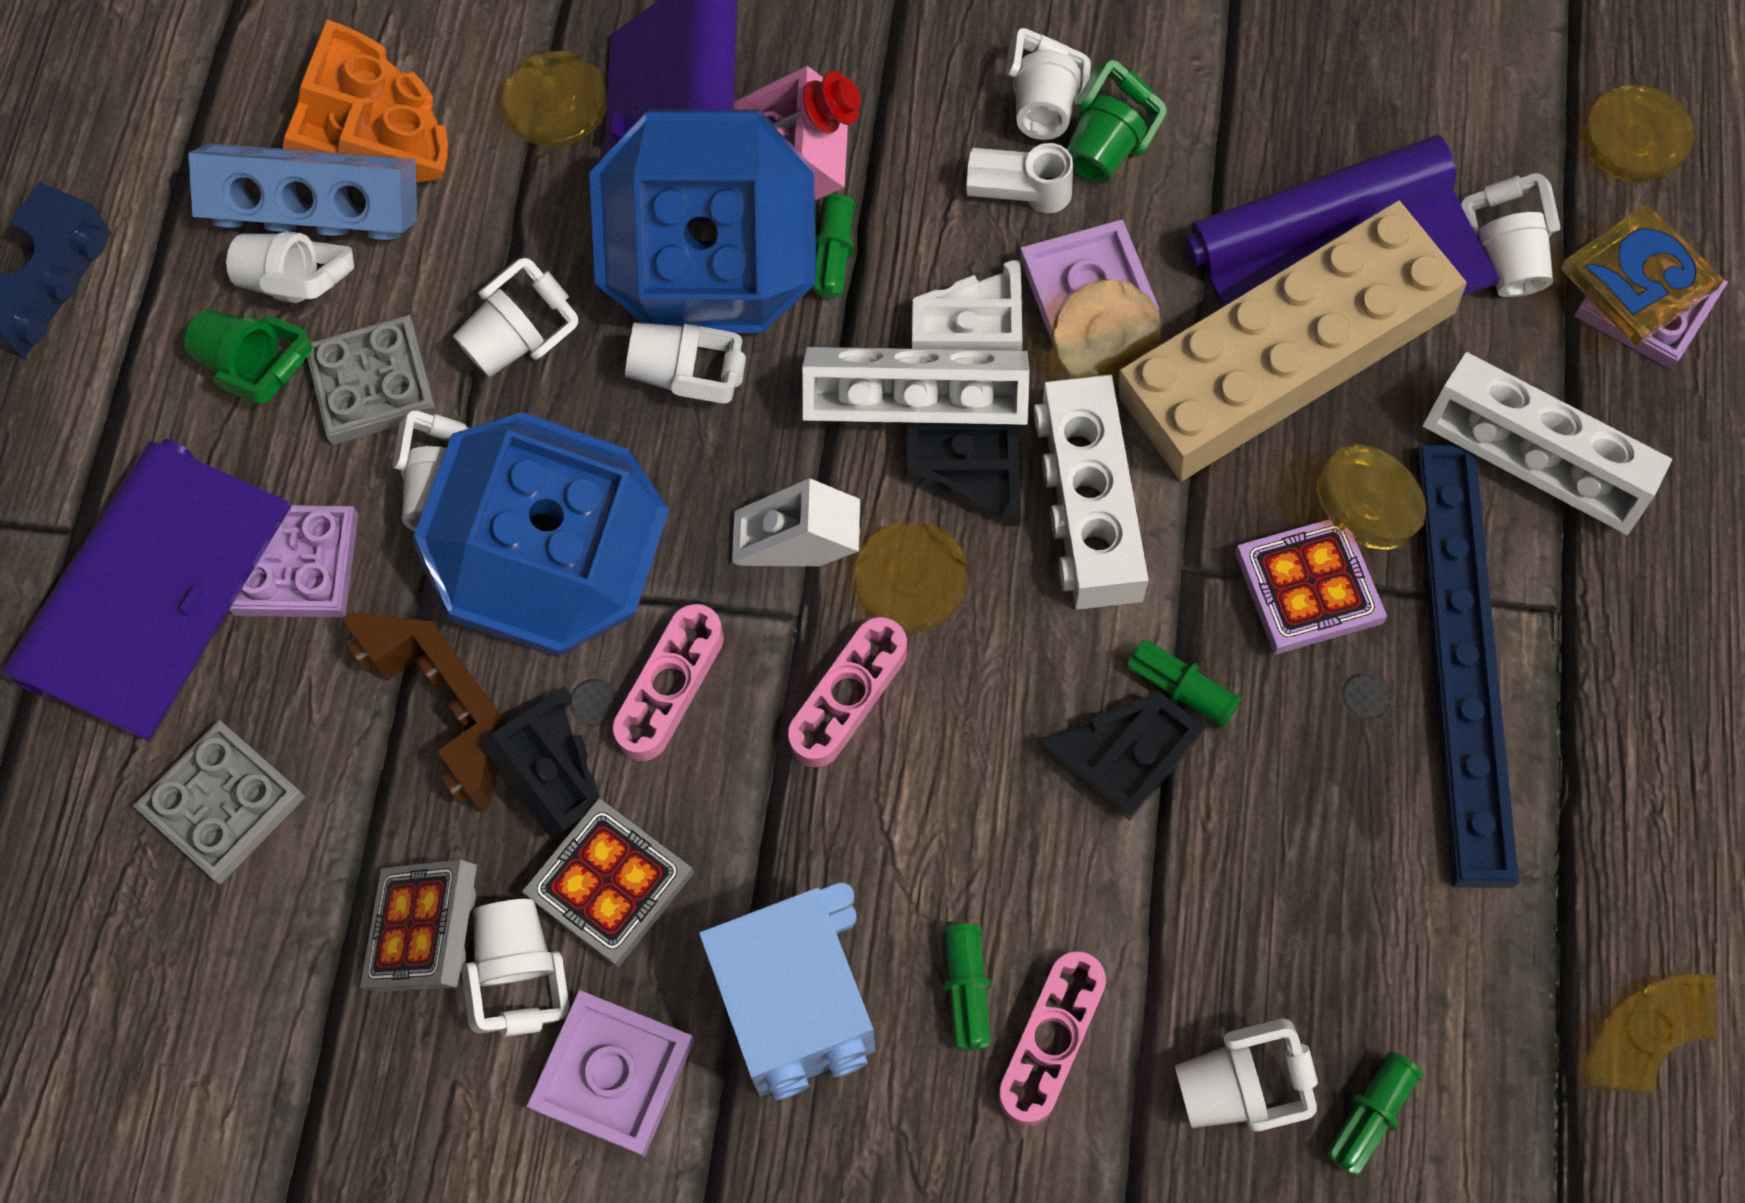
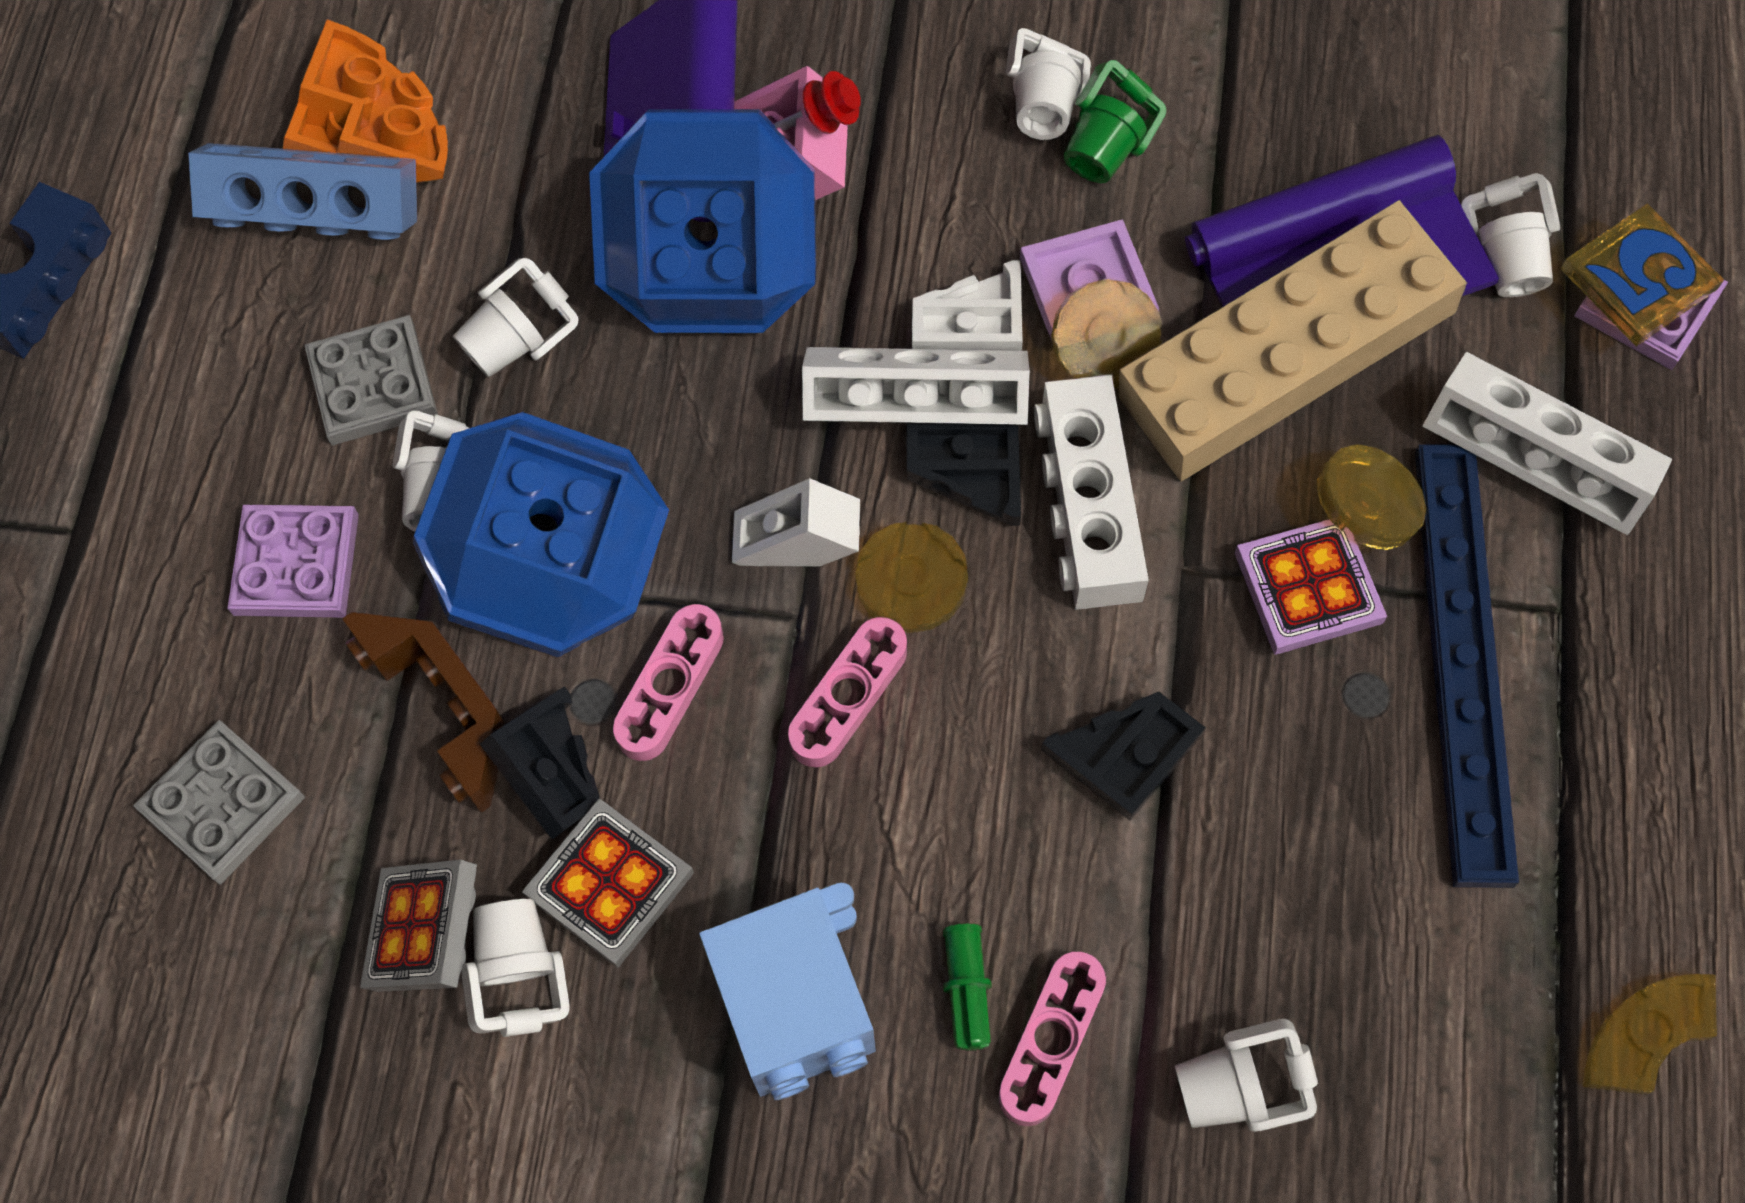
(147, 590): dark purple door -> none
(245, 352): green piece -> none
(286, 265): white piece -> none
(555, 99): clear yellow tile -> none
(611, 1073): lavender plate -> none
(667, 359): white piece -> none
(833, 245): green axle -> none
(1021, 176): white piece -> none
(1183, 682): green axle -> none
(1374, 1113): green axle -> none
(1638, 133): clear yellow tile -> none

